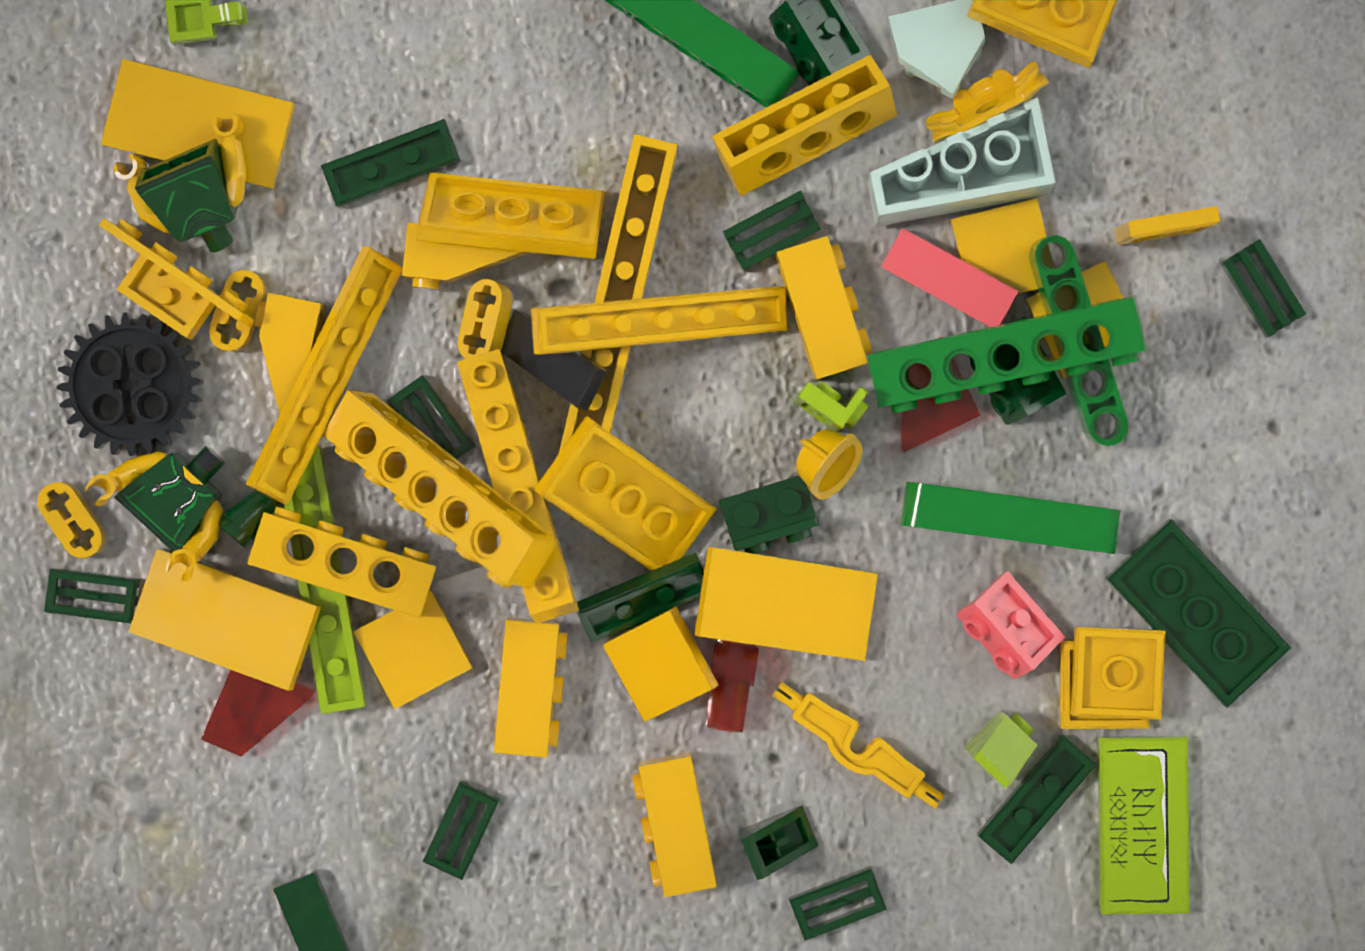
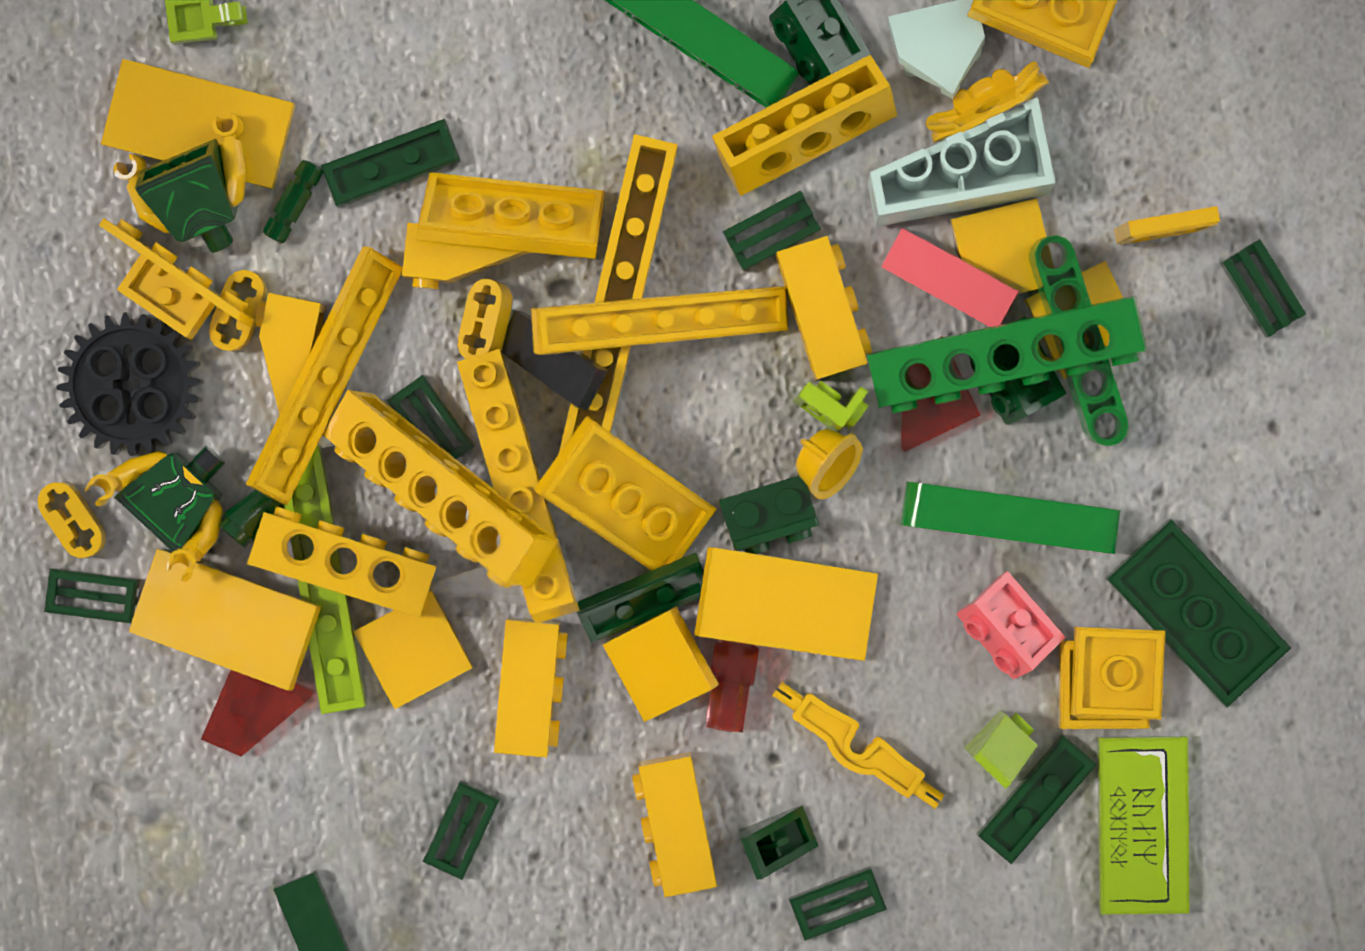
(293, 201): none -> dark green axle

